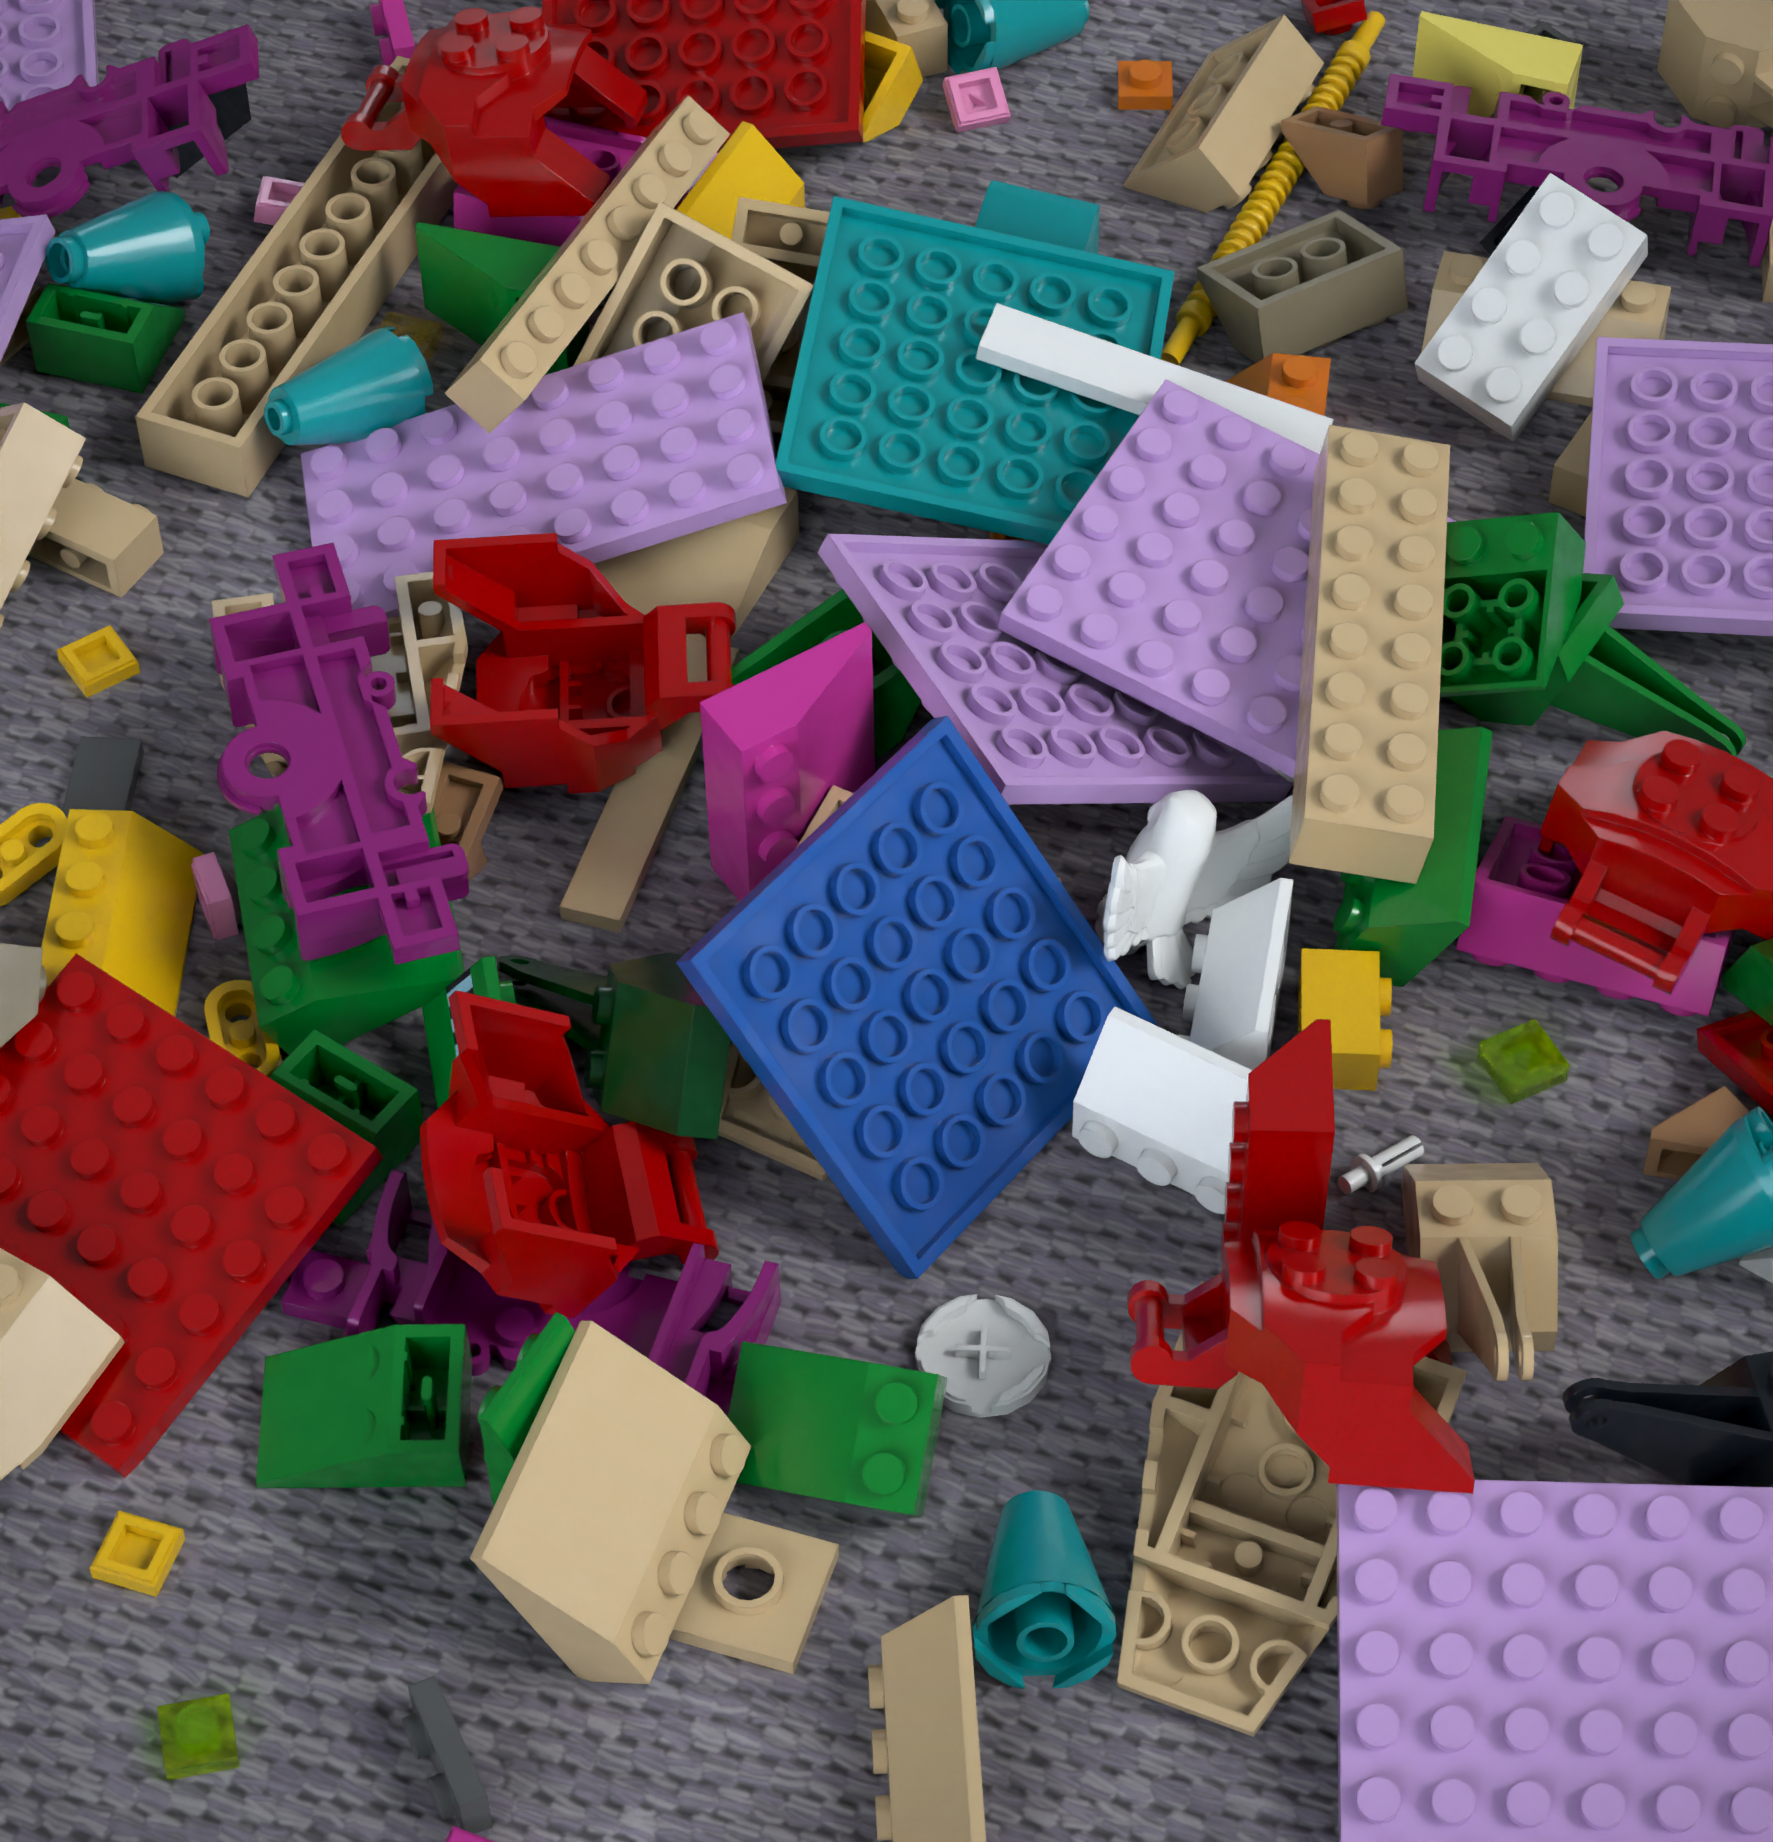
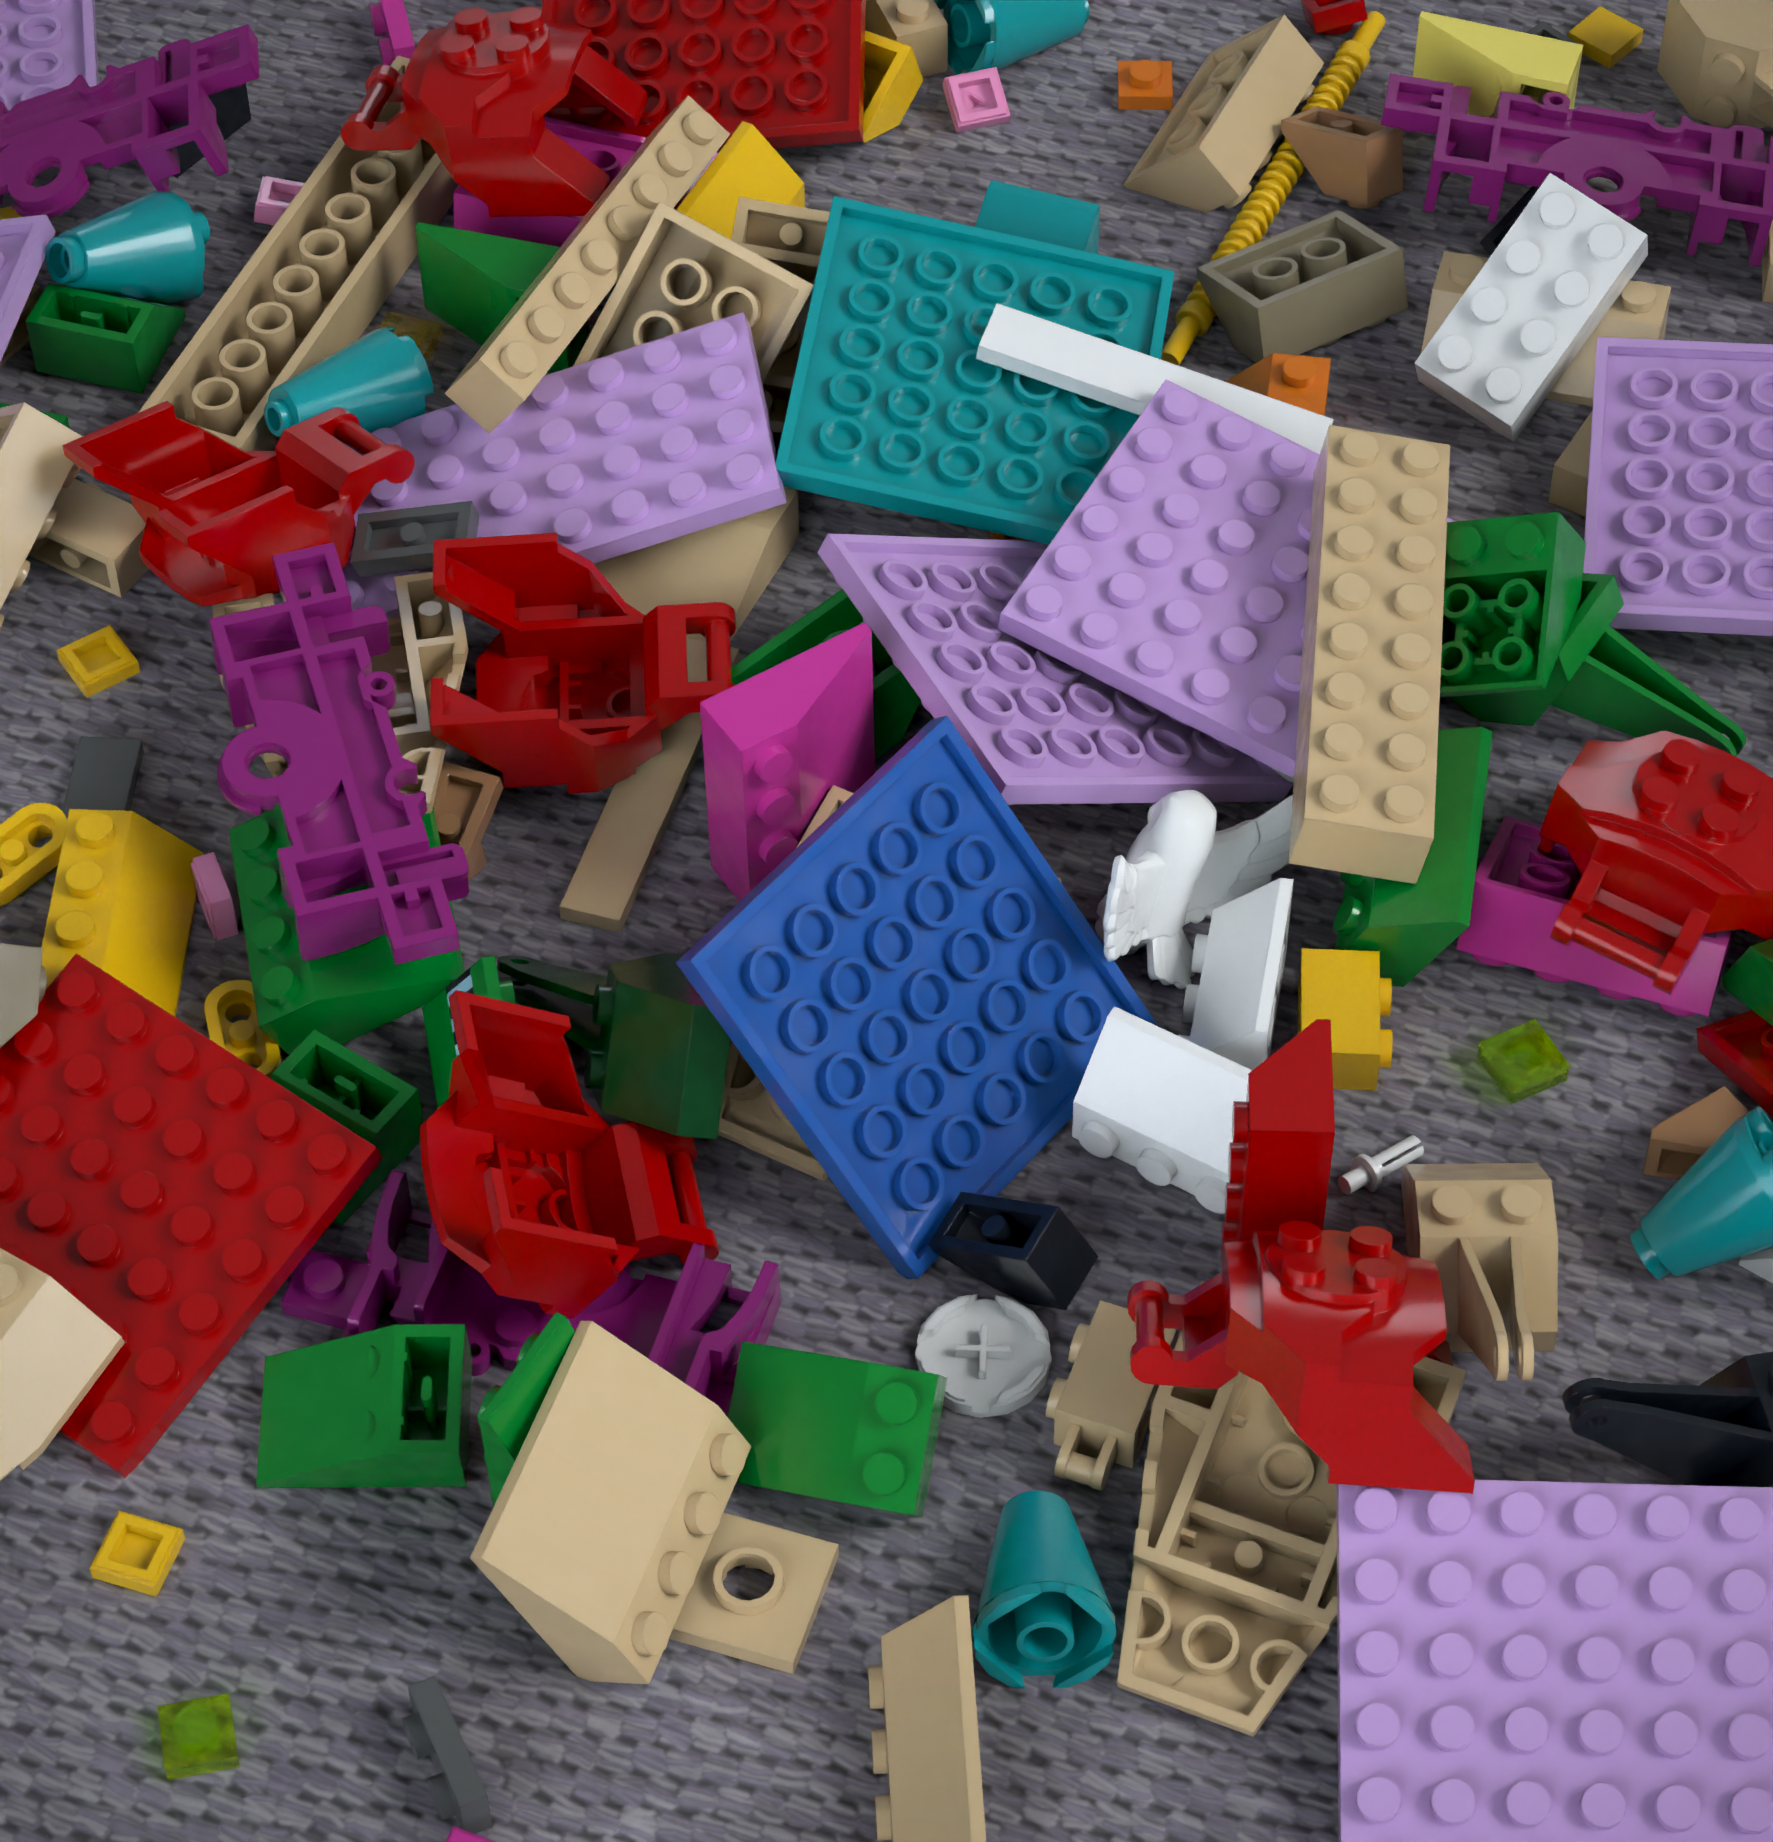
(226, 510): none -> red piece
(405, 537): none -> dark grey plate
(1016, 1248): none -> black slope
(1101, 1403): none -> tan brick
(1606, 36): none -> yellow tile

